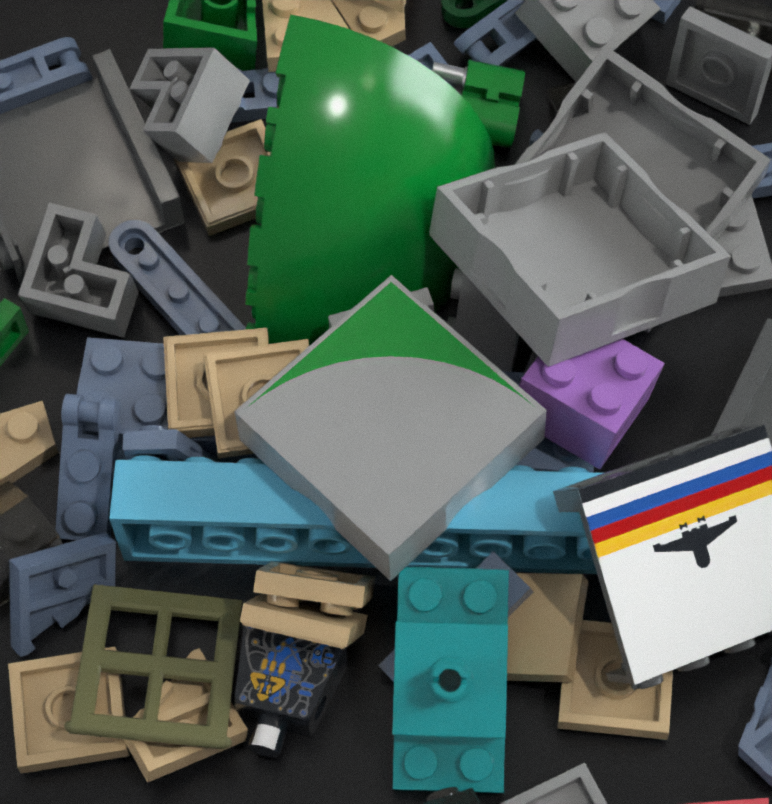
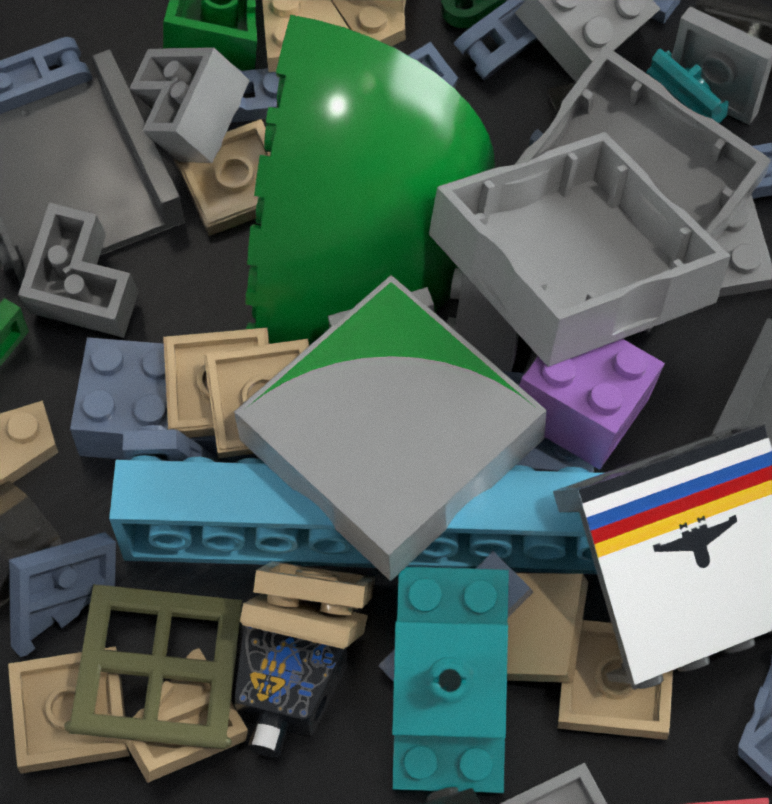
(86, 467): sand blue plate -> none
(169, 281): sand blue plate -> none
(492, 93): green piece -> none
(687, 86): none -> teal piece

